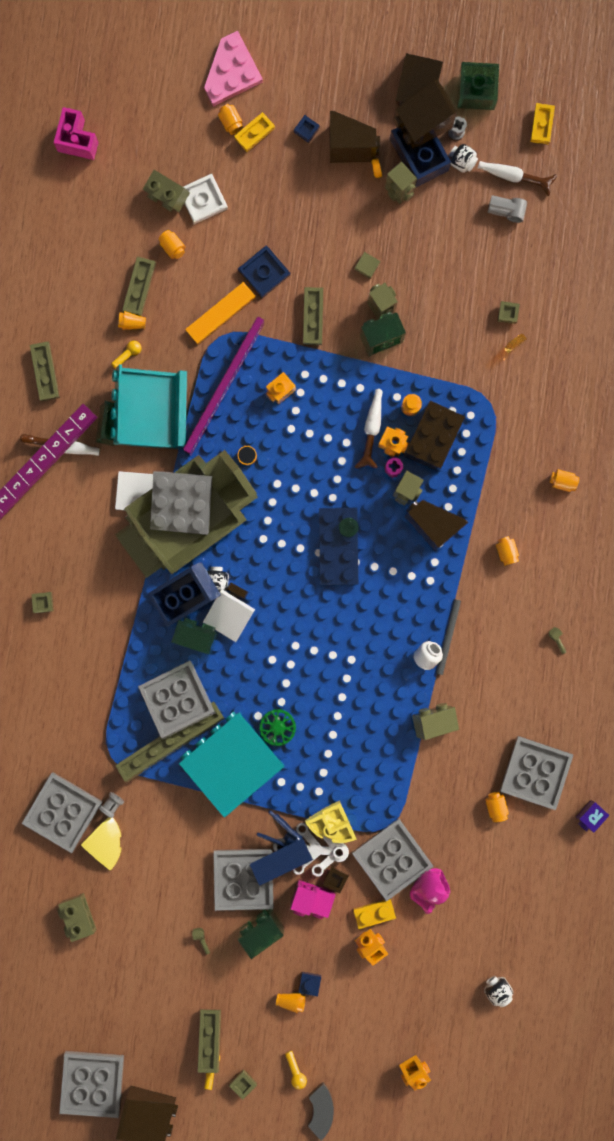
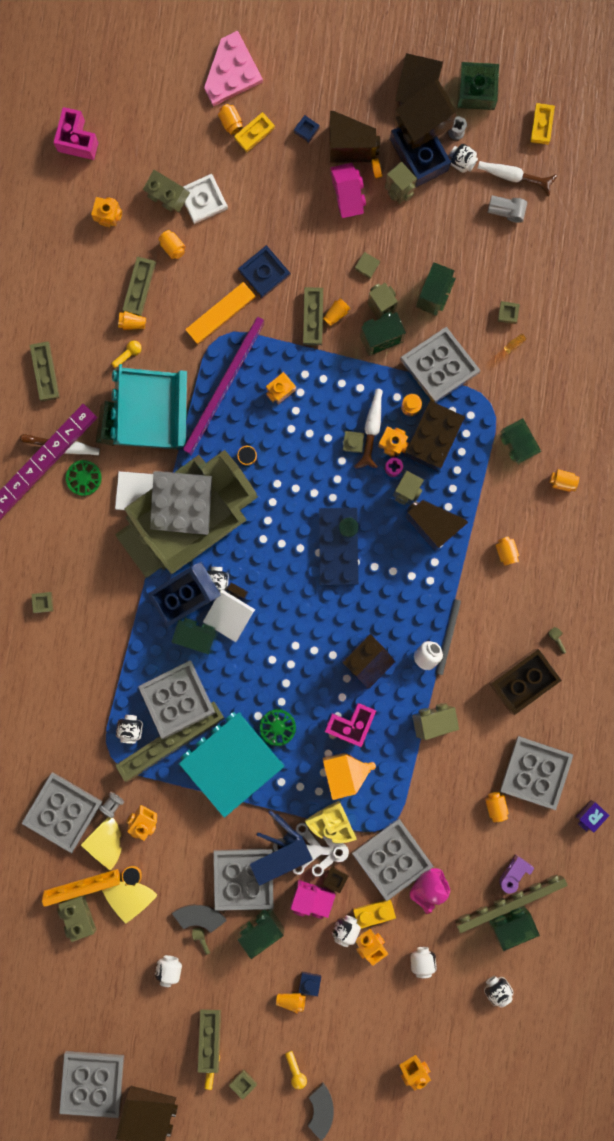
(81, 887): none -> light orange tile
(83, 477): none -> green wheel
(106, 211): none -> light orange brick
(129, 729): none -> head
(129, 899): none -> light yellow brick
(132, 875): none -> black tile
(142, 823): none -> light orange brick
(168, 970): none -> white head
(199, 915): none -> dark grey tile
(336, 312): none -> light orange cone
(345, 774): none -> light orange piece
(346, 931): none -> white head
(348, 188): none -> dark pink brick
(353, 442): none -> olive plate
(353, 729): none -> dark pink brick
(368, 661): none -> dark brown slope
(423, 962): none -> white head
(438, 283): none -> clear green brick
(440, 365): none -> light grey plate
(514, 873): none -> medium lavender leg
(514, 928): none -> clear green brick
(517, 900): none -> olive plate
(520, 441): none -> clear green brick
(525, 681): none -> dark brown brick

